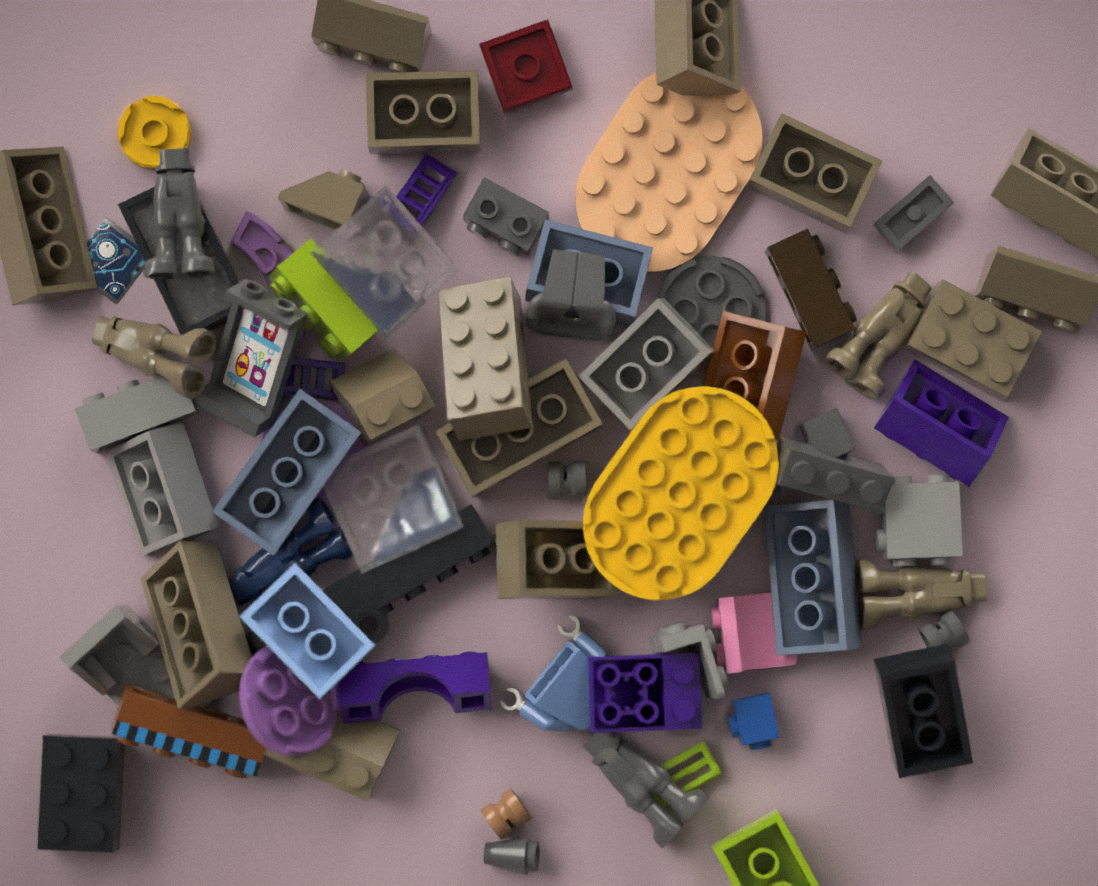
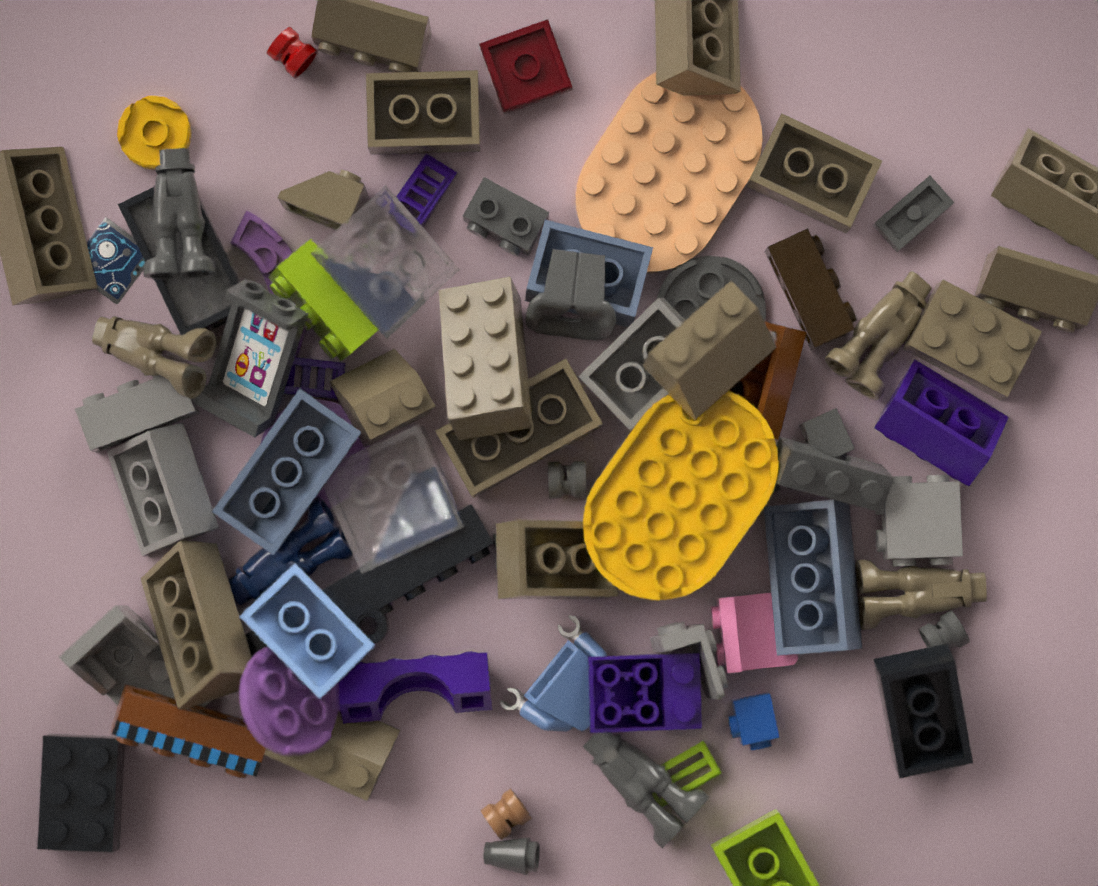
(292, 52): none -> red wheel
(711, 351): none -> dark tan slope

